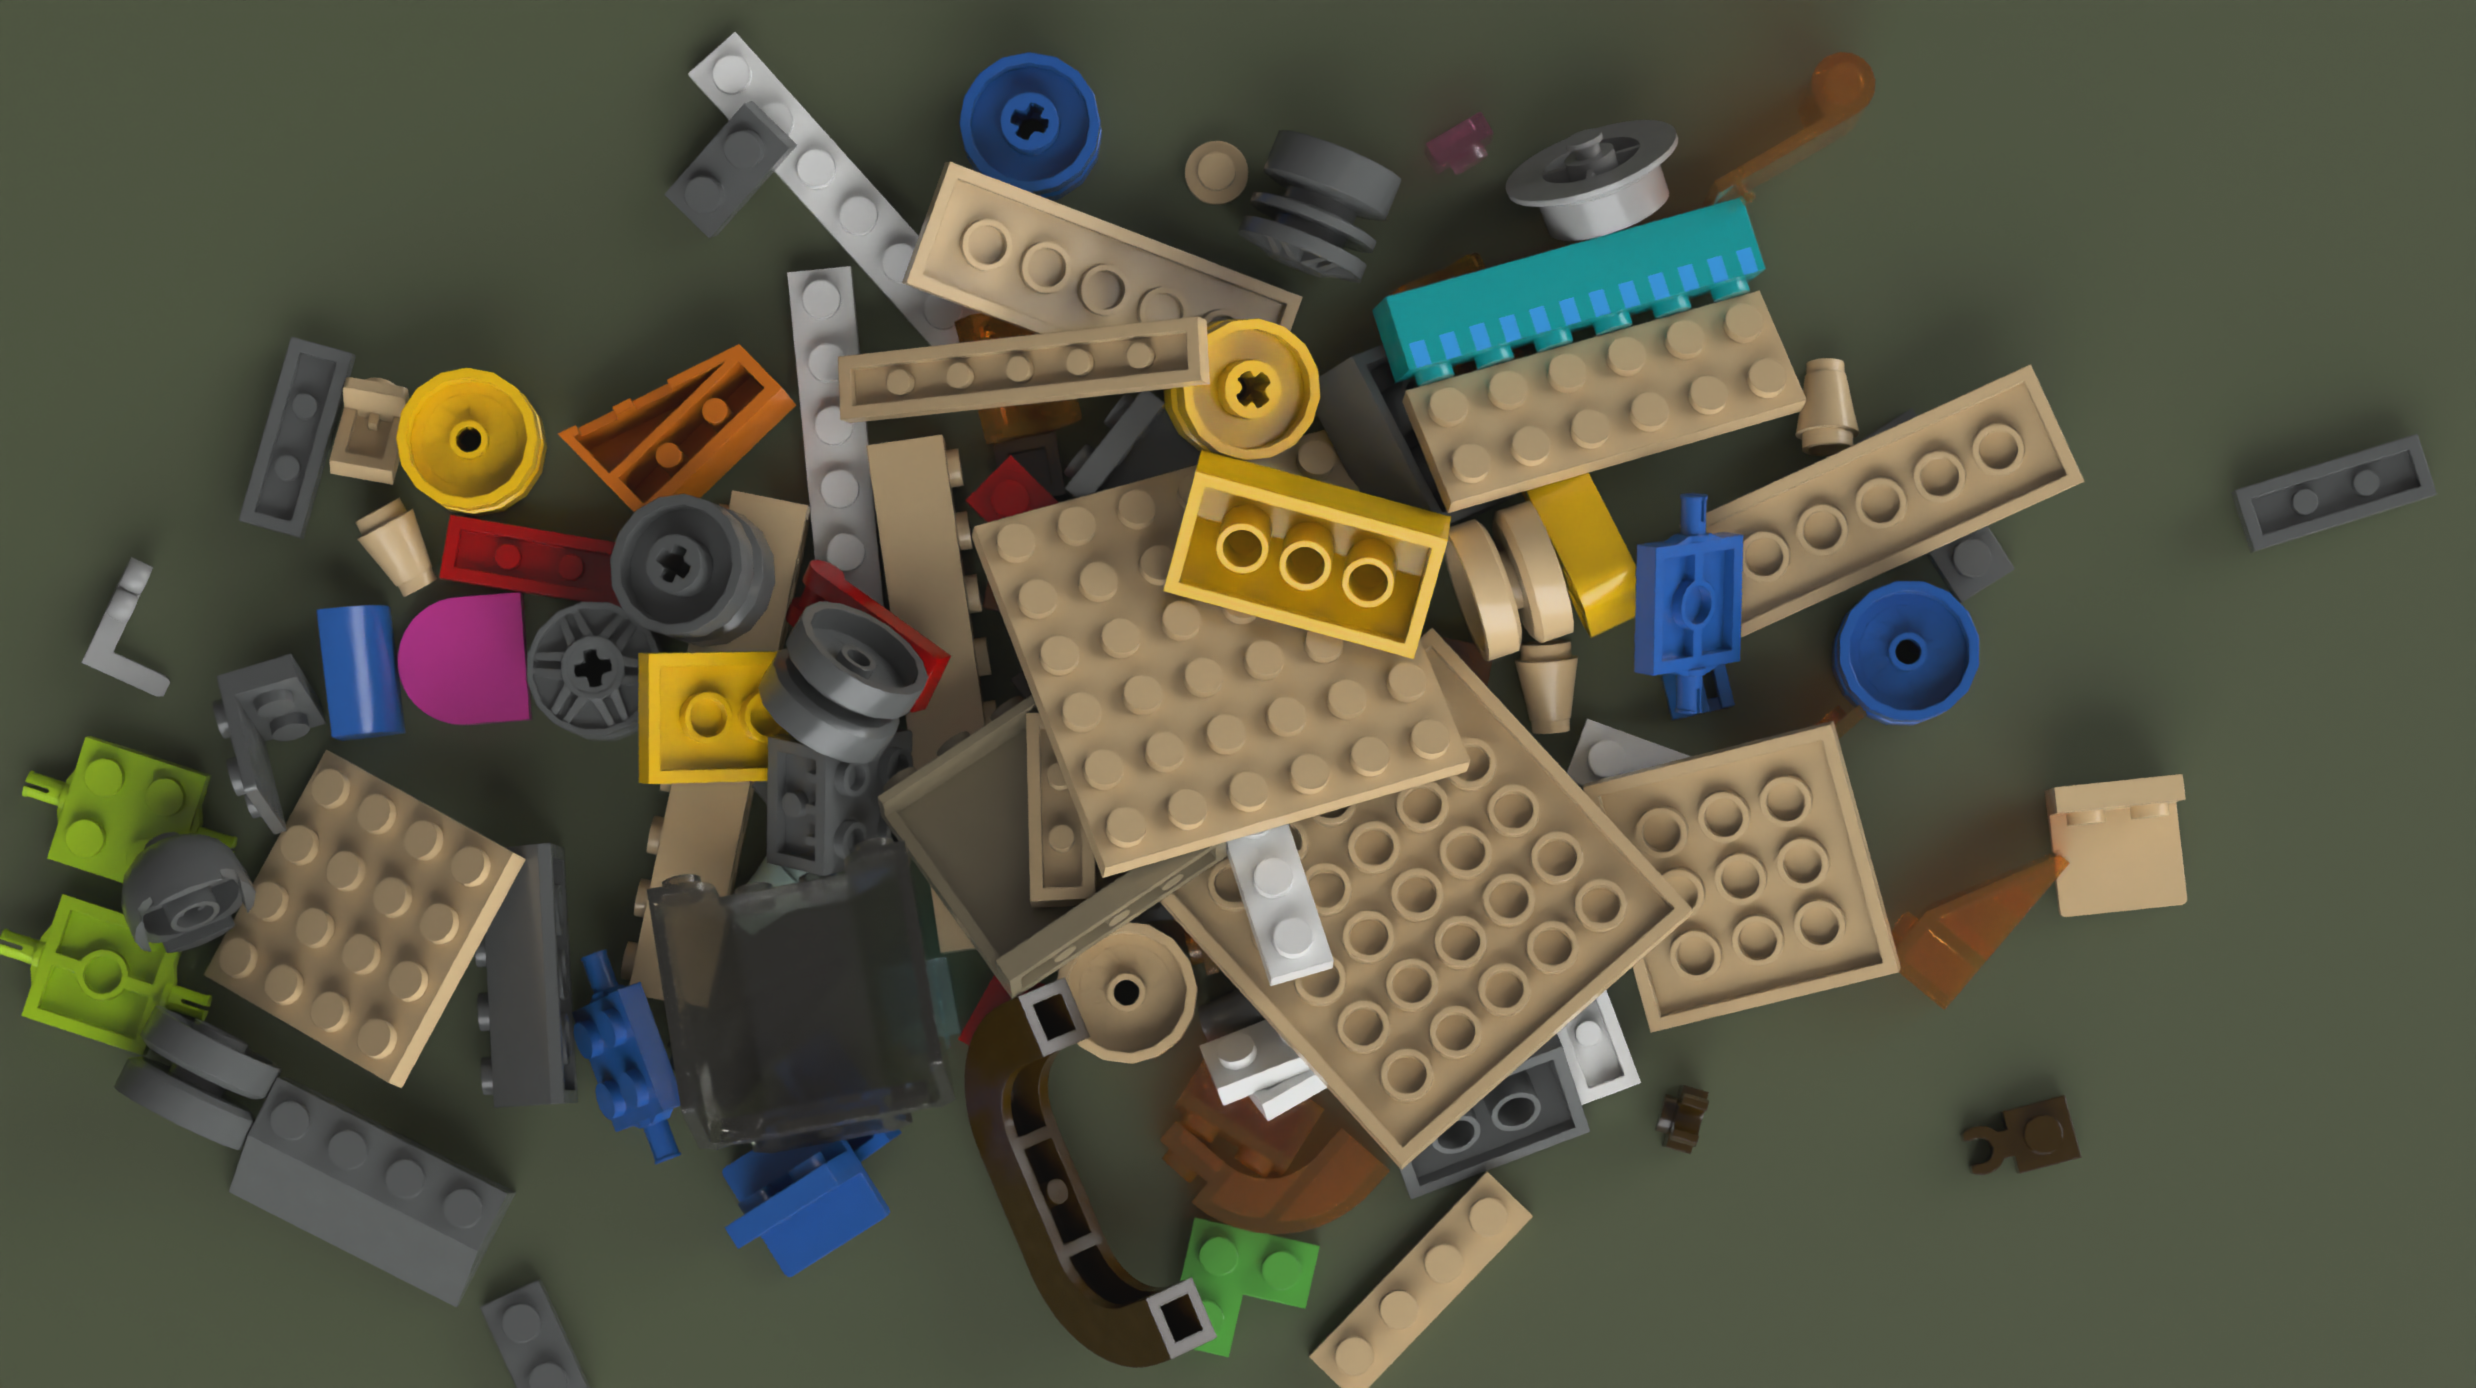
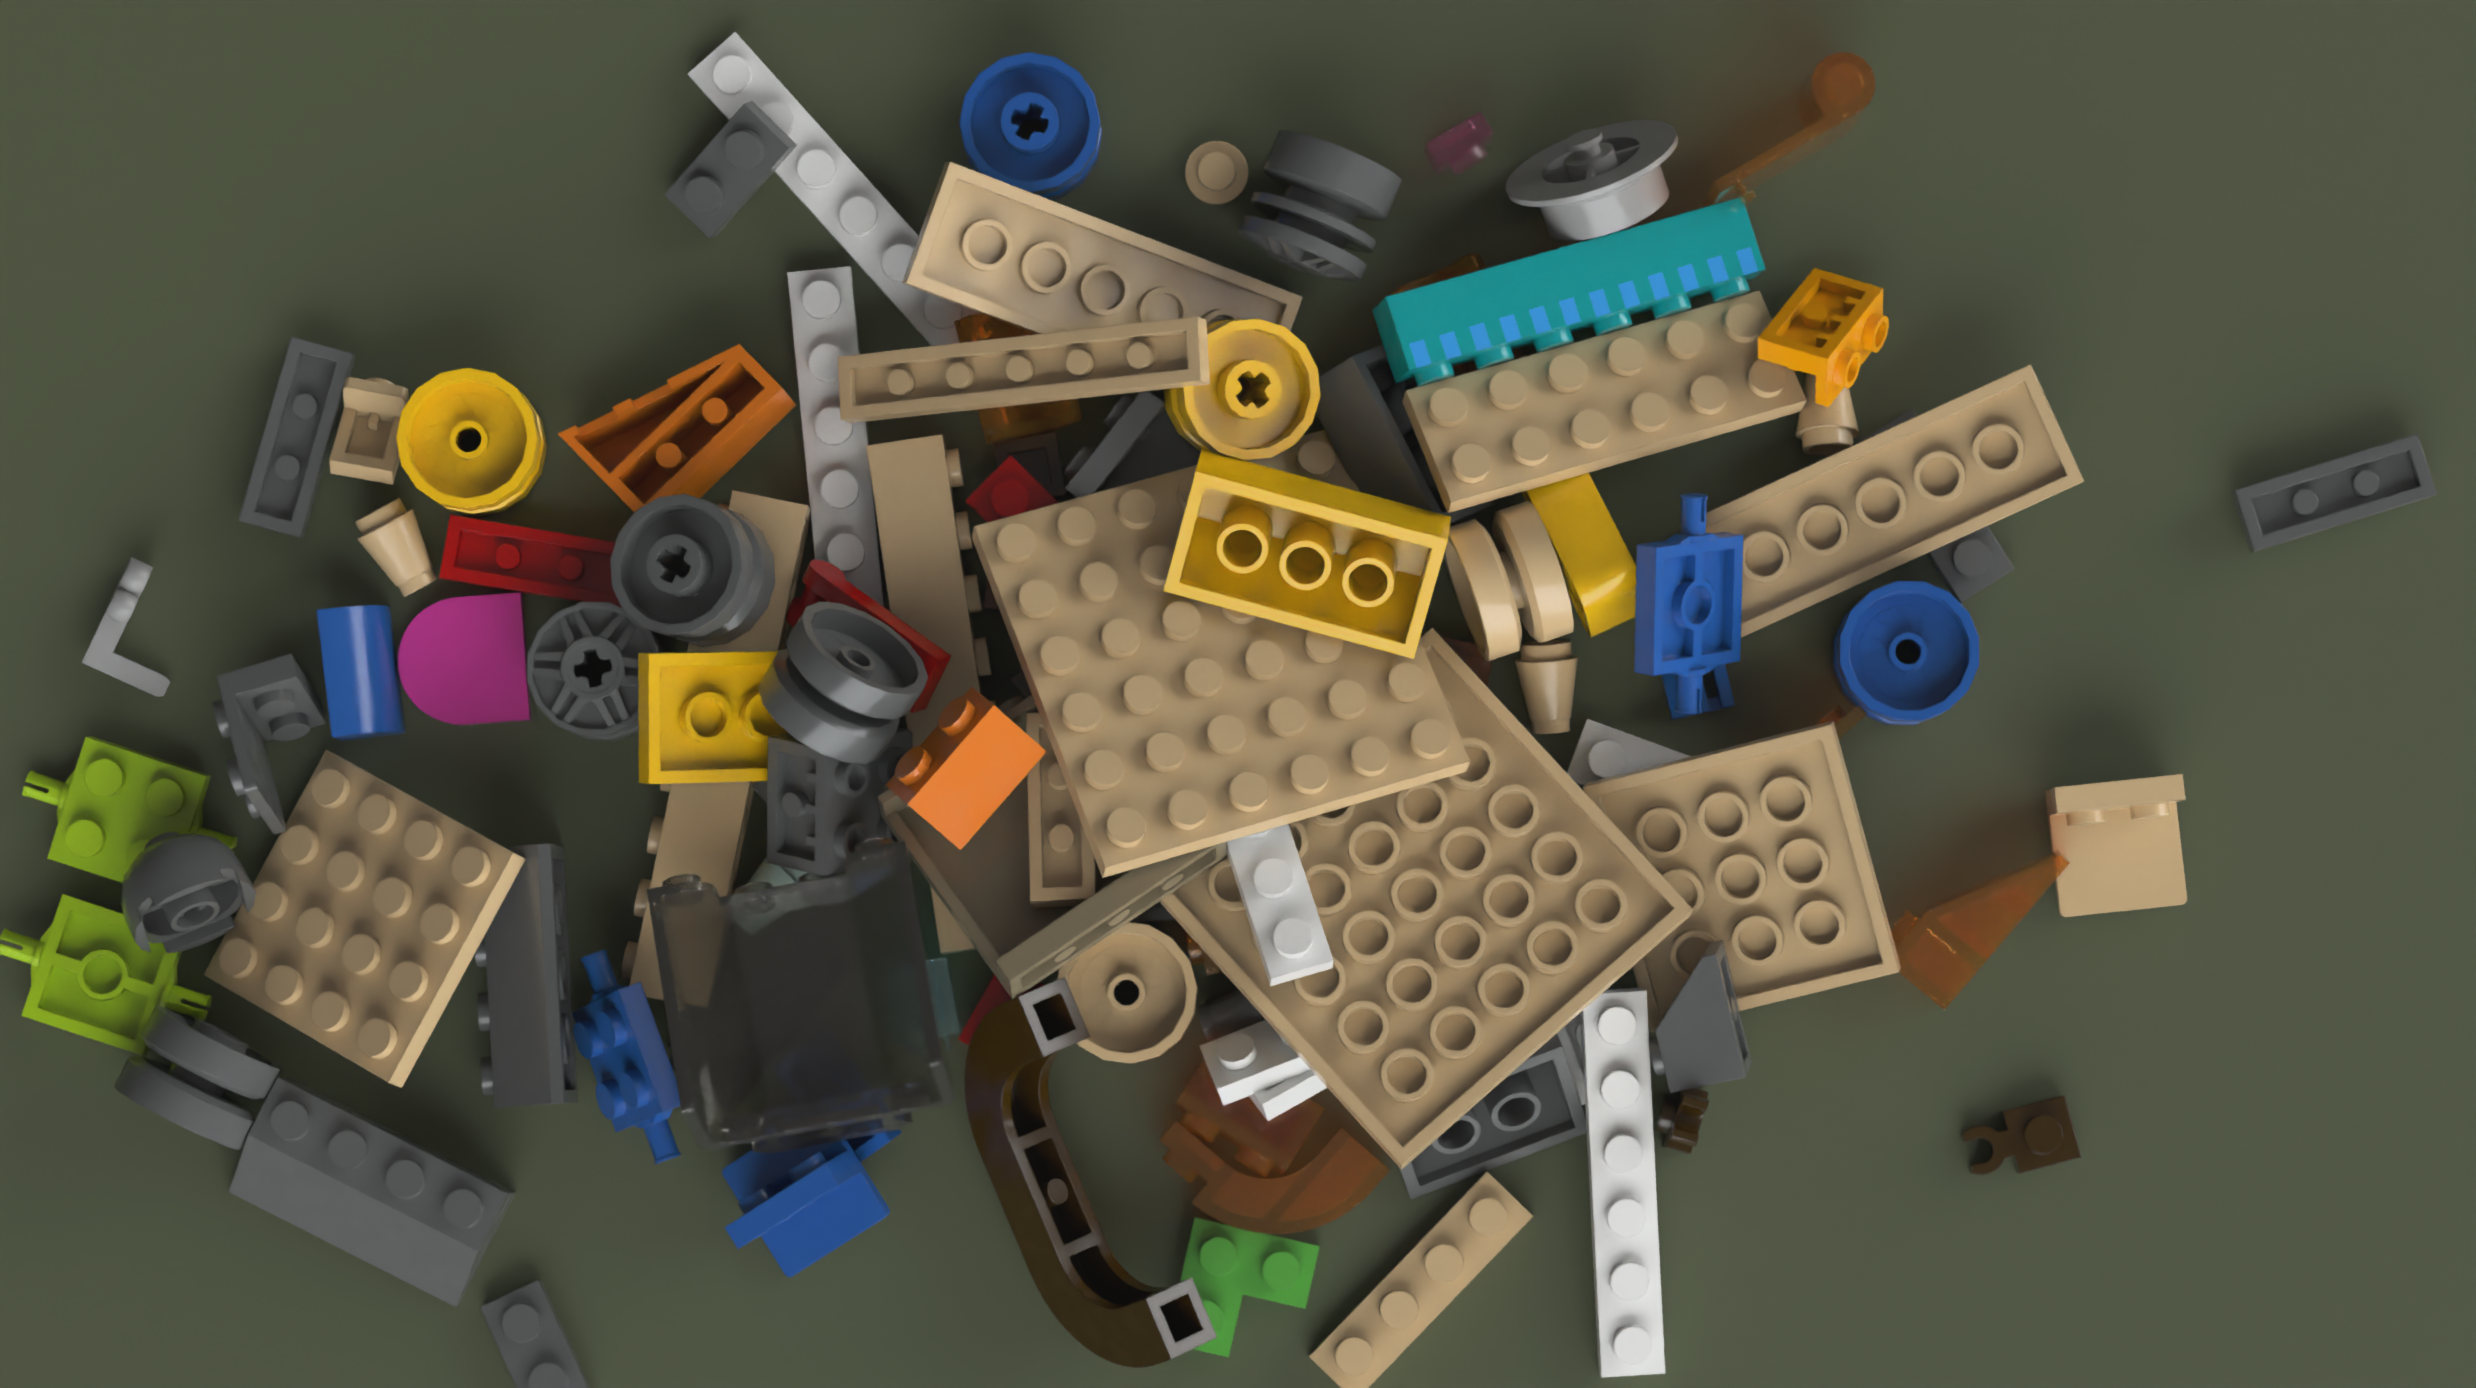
(965, 767): none -> orange brick
(1622, 1184): none -> white plate
(1702, 1029): none -> dark grey slope
(1827, 331): none -> light orange bracket

